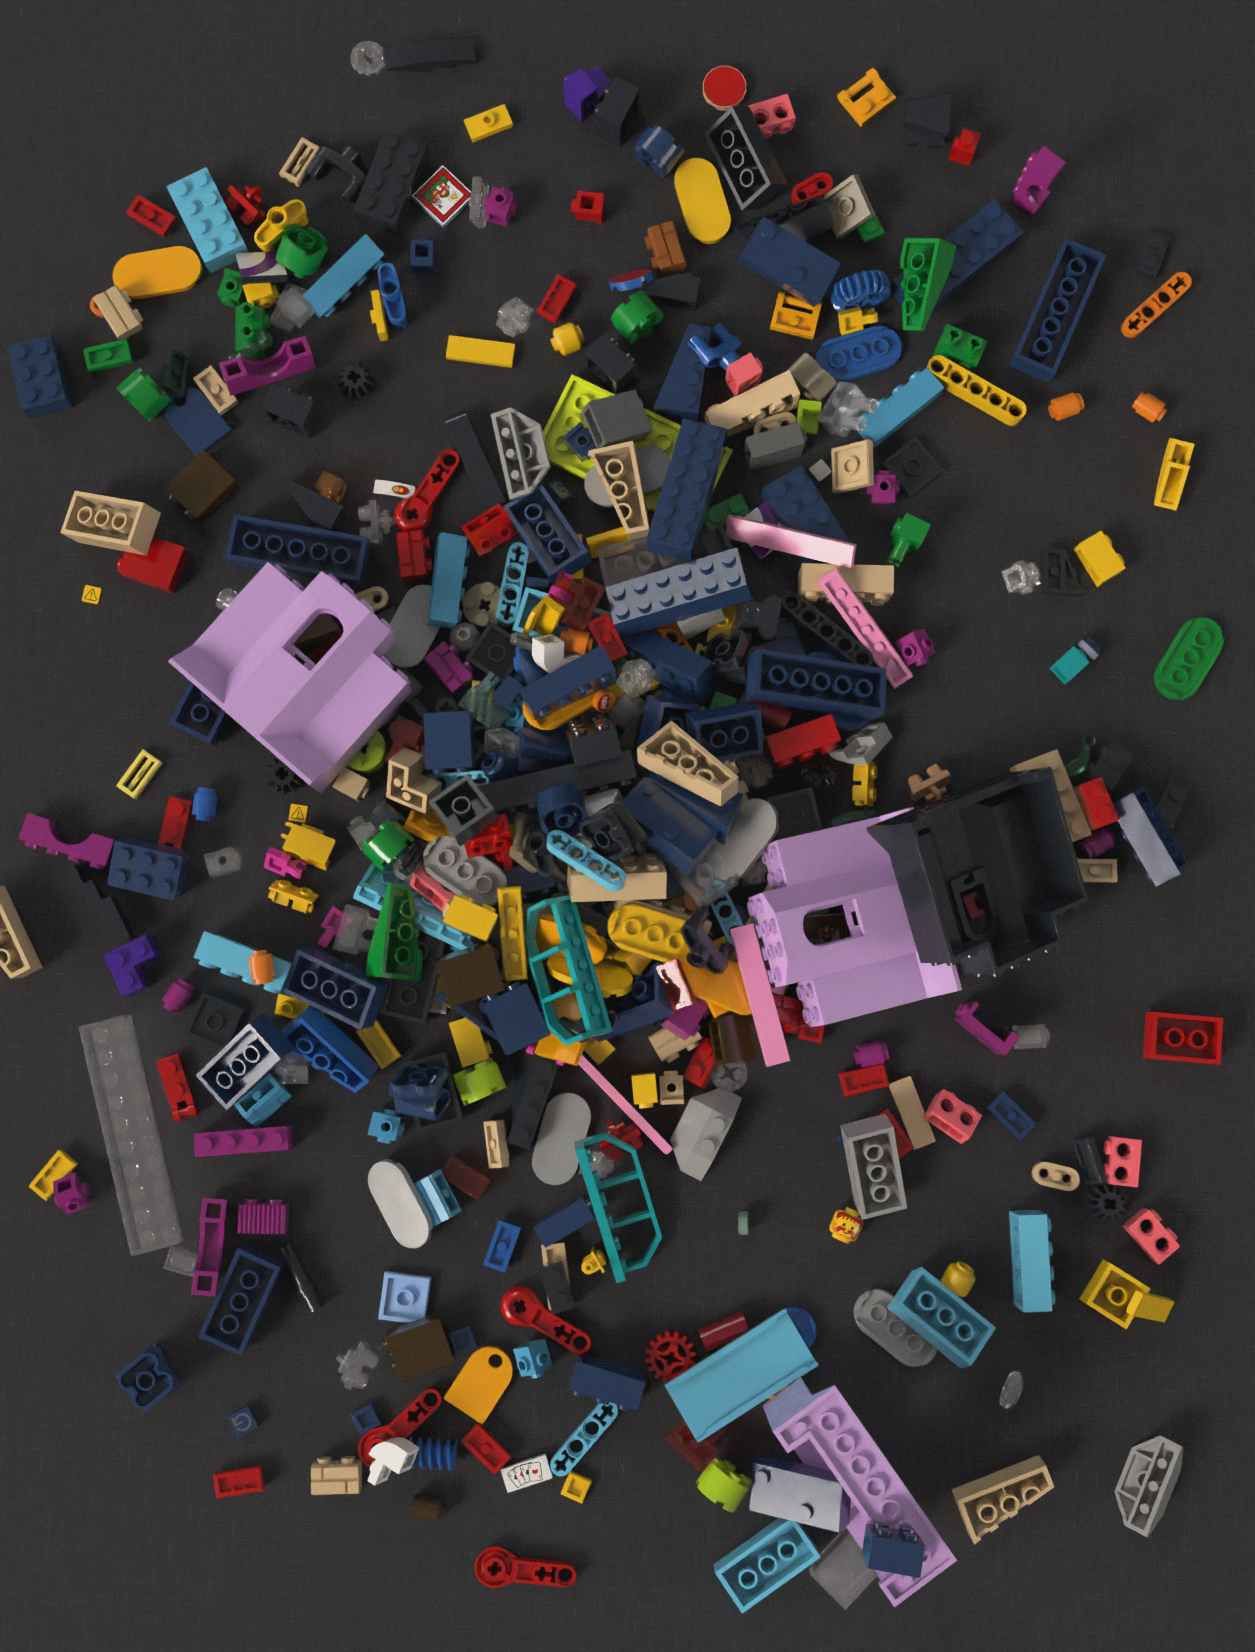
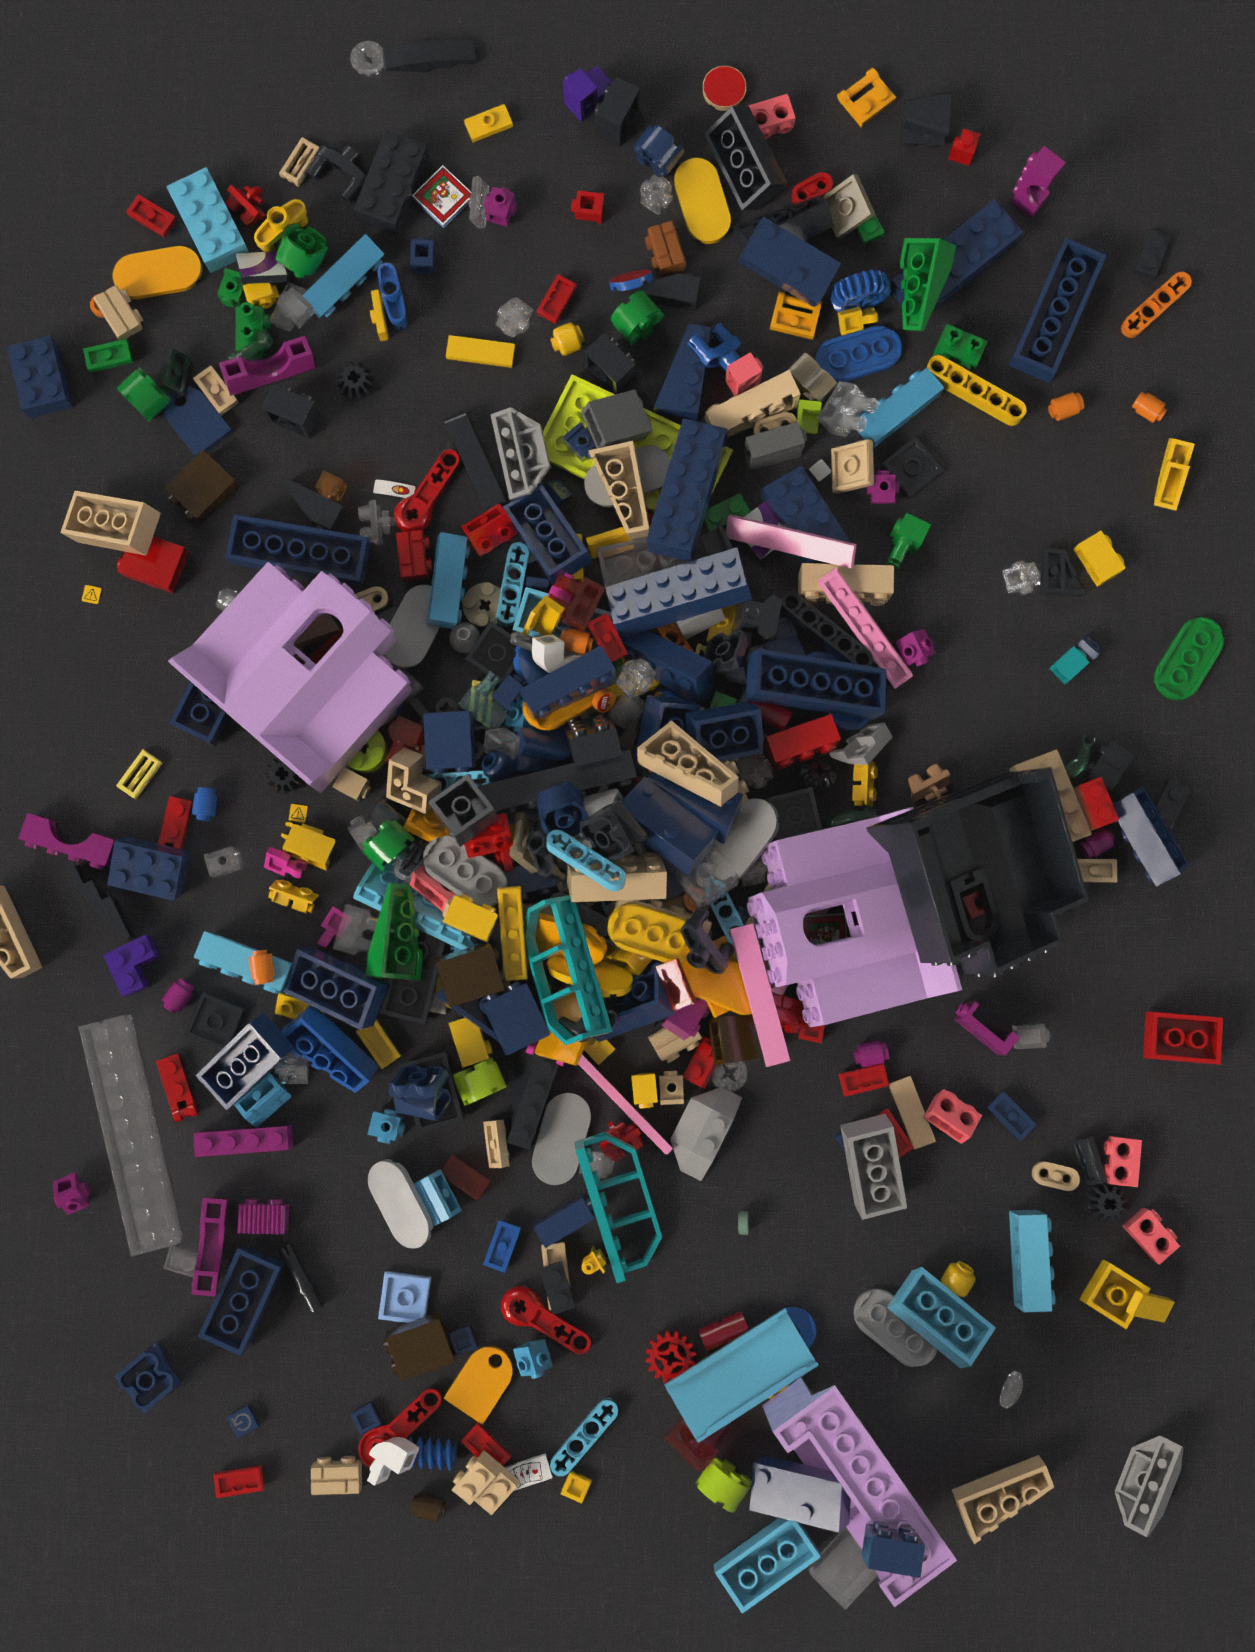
(58, 1167): yellow plate -> none
(353, 1363): clear hips -> none
(449, 667): magenta brick -> none
(485, 1482): none -> tan plate
(518, 1569): red beam -> none
(607, 1382): dark blue brick -> none
(656, 194): none -> clear brick
(846, 1225): yellow head -> none

